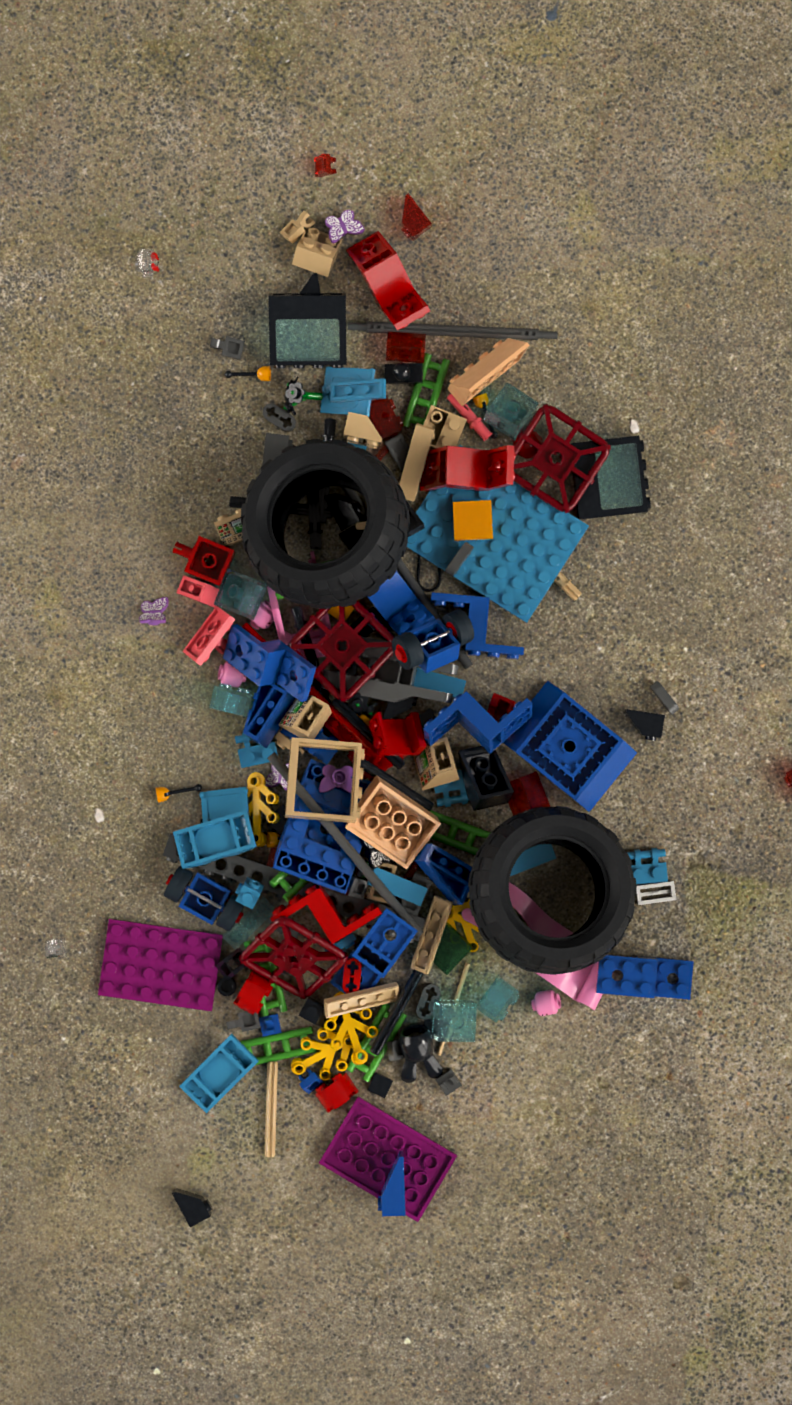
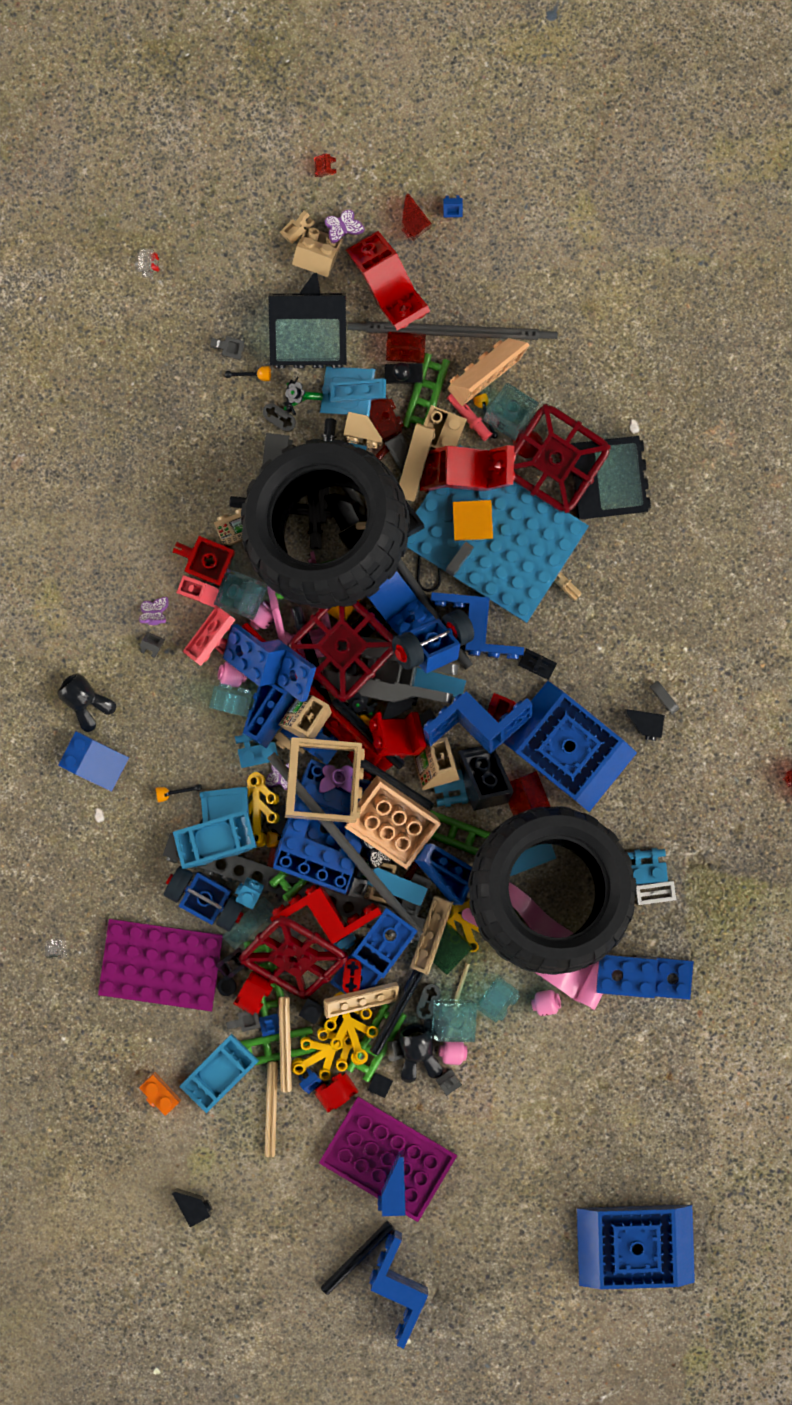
(78, 694): none -> black piece
(93, 761): none -> slope
(152, 643): none -> dark grey tile
(159, 1094): none -> orange brick
(285, 1044): none -> tan axle
(357, 1258): none -> black axle
(398, 1288): none -> blue bracket
(452, 207): none -> blue tile
(453, 1052): none -> bright pink head
(537, 664): none -> black hips
(608, 1239): none -> blue slope

